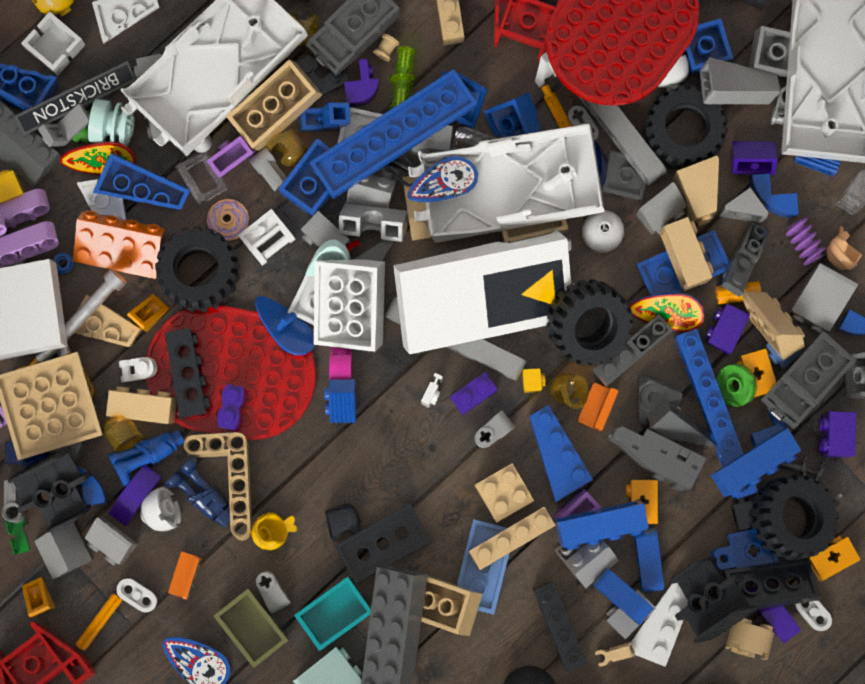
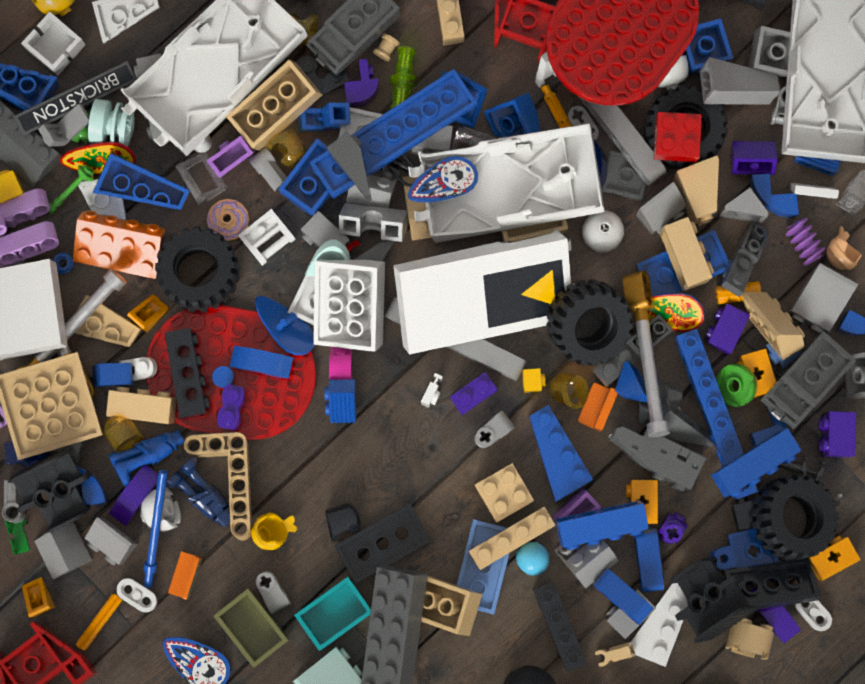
(85, 173): none -> bright green piece
(112, 374): none -> blue slope
(150, 565): none -> blue bar
(223, 376): none -> blue tile
(261, 362): none -> blue brick
(349, 157): none -> dark grey slope
(533, 558): none -> medium azure hair
(631, 384): none -> blue slope
(640, 299): none -> piece
(673, 528): none -> dark purple connector
(677, 137): none -> red brick
(813, 190): none -> white tile

